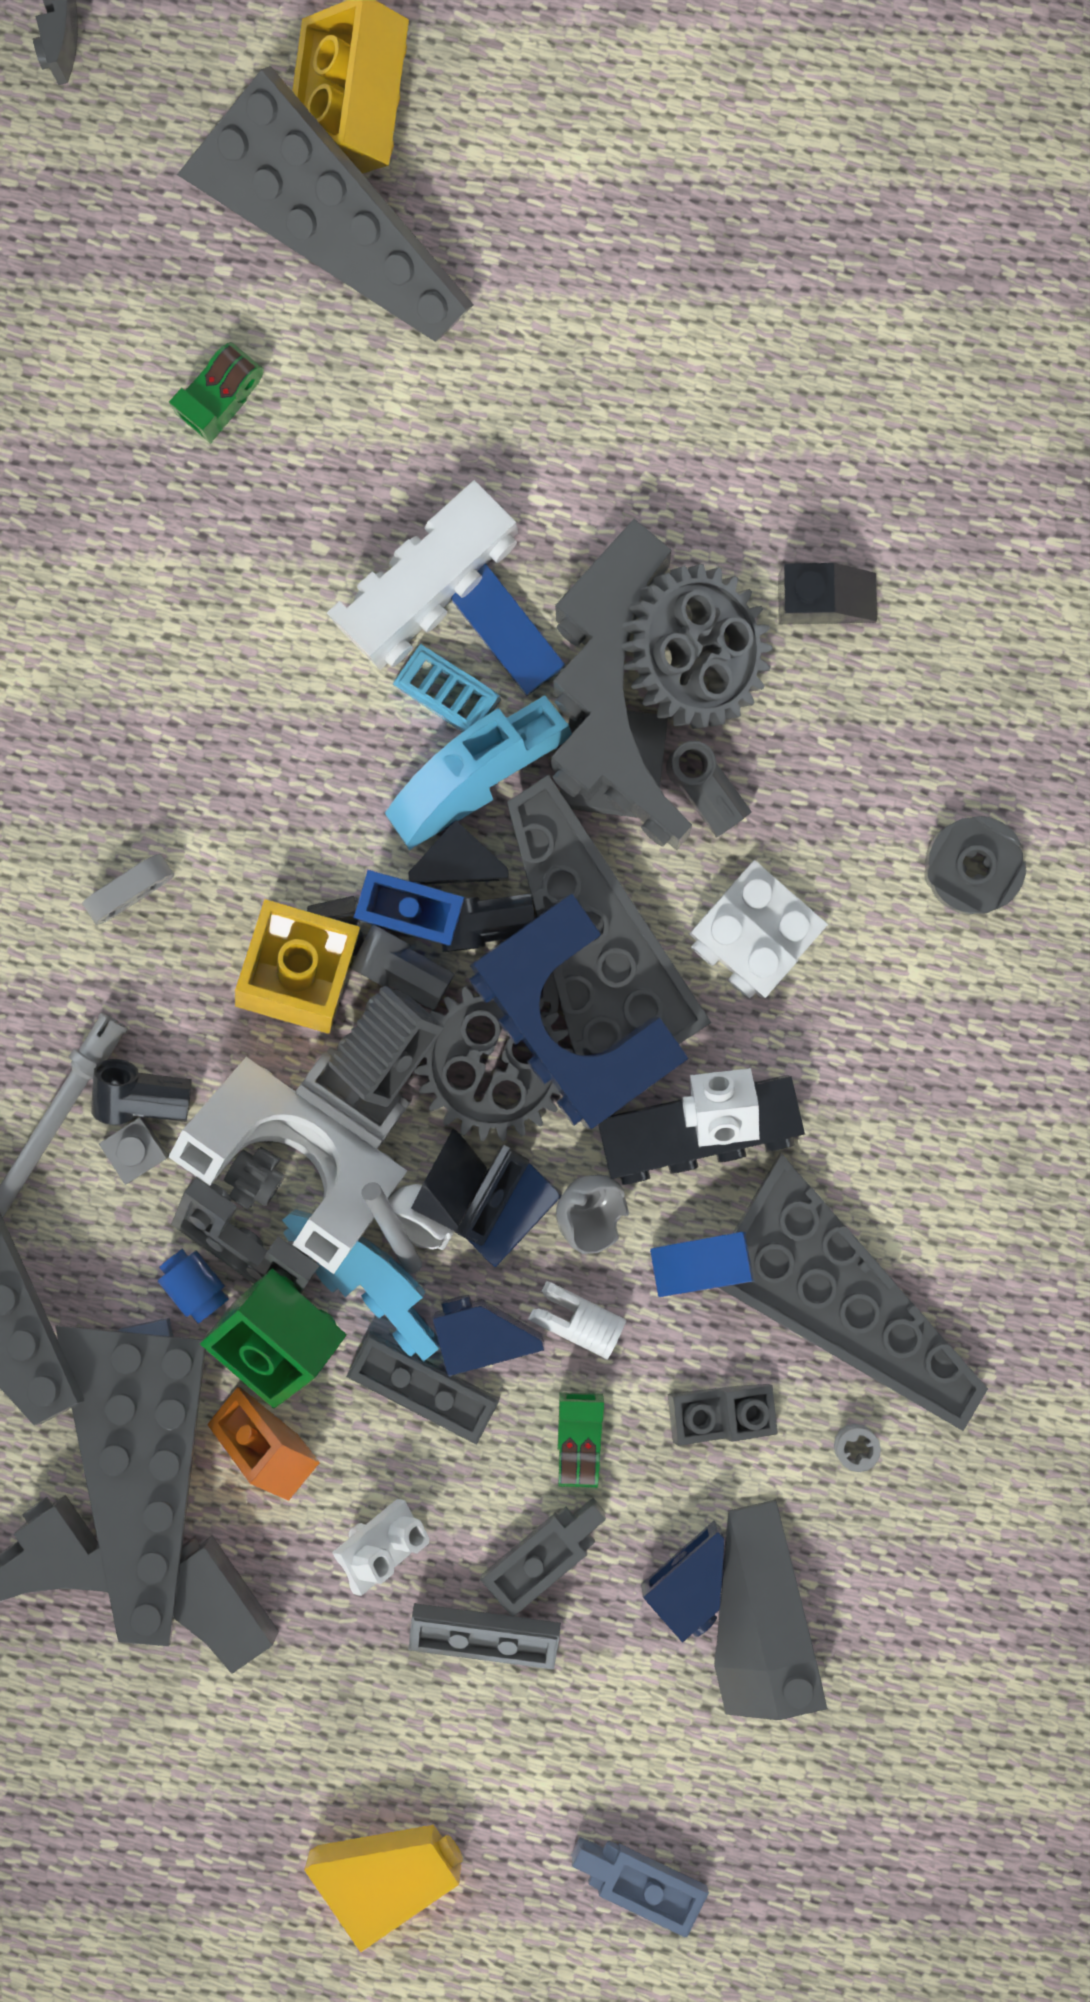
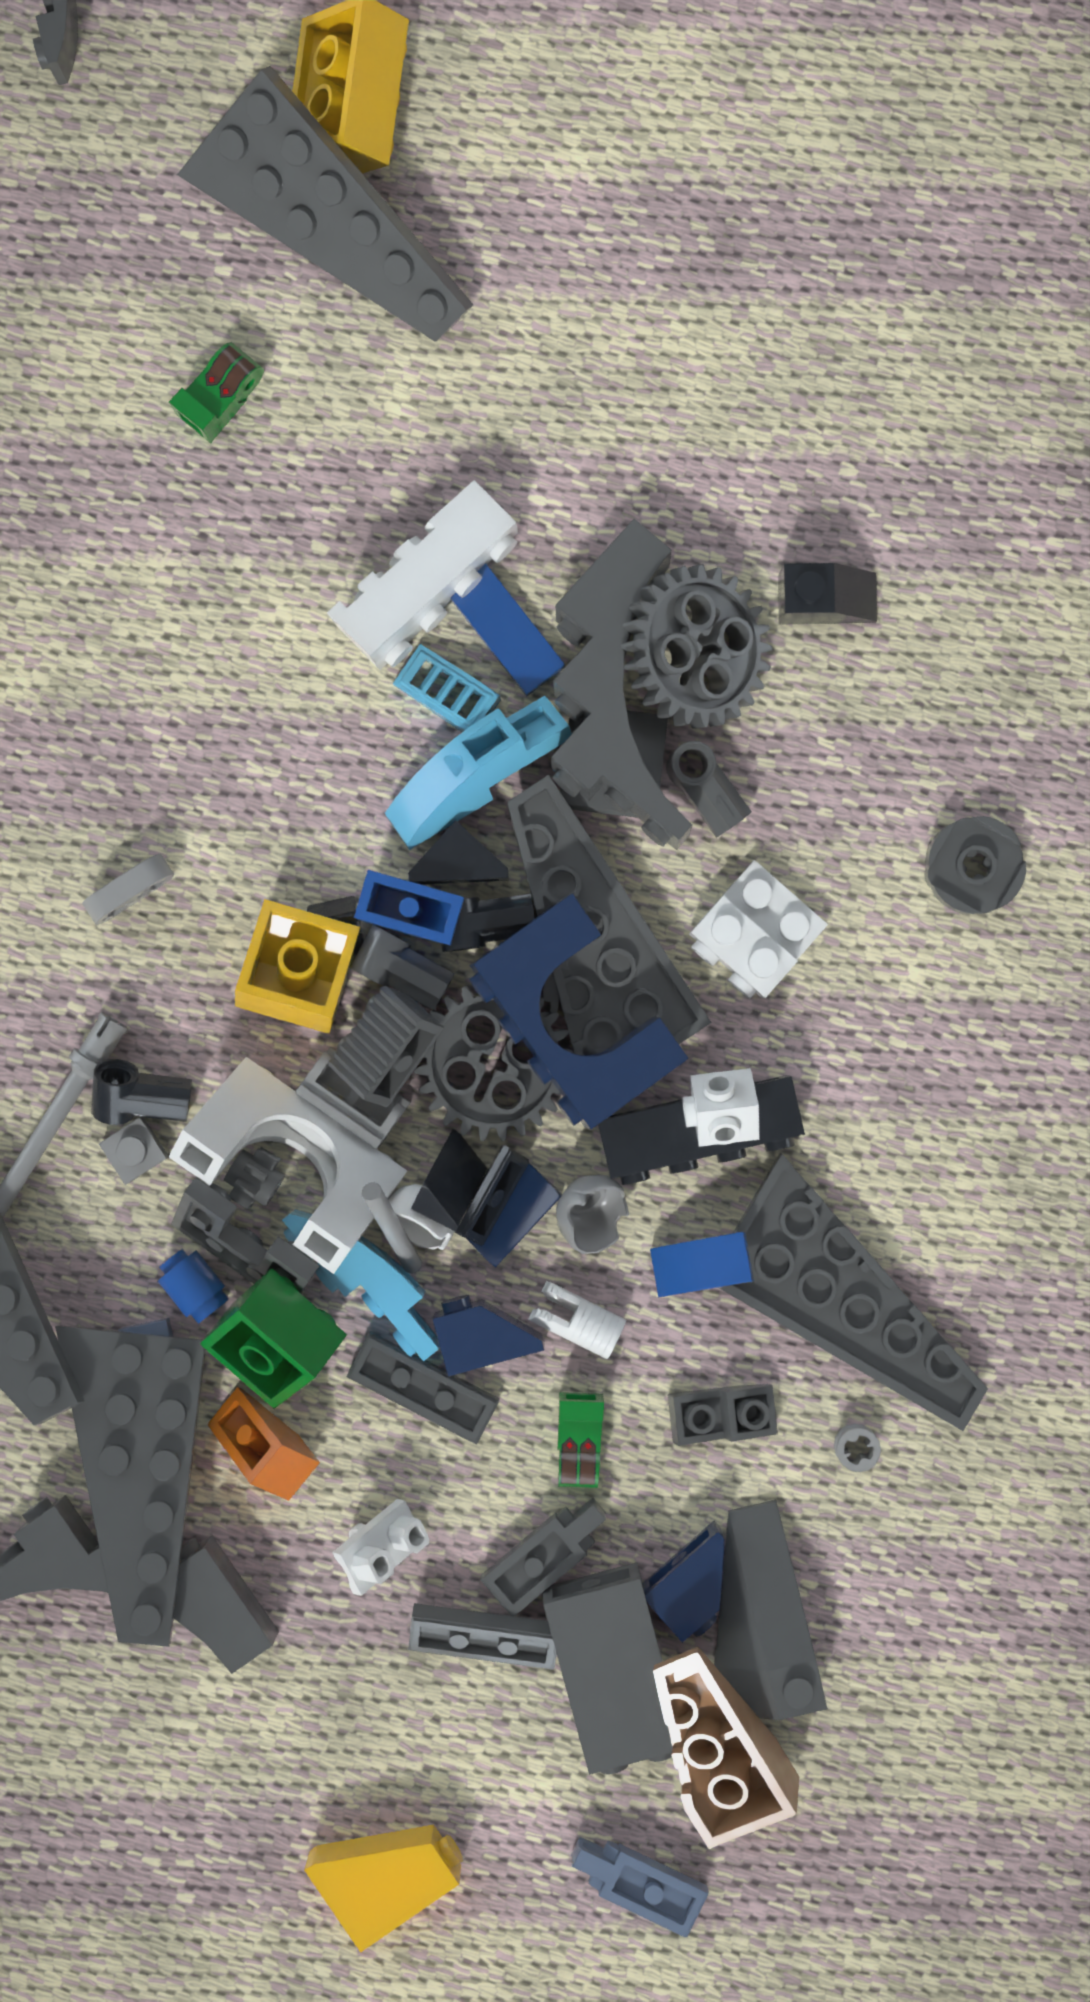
(607, 1667): none -> dark grey panel
(724, 1754): none -> medium nougat wedge

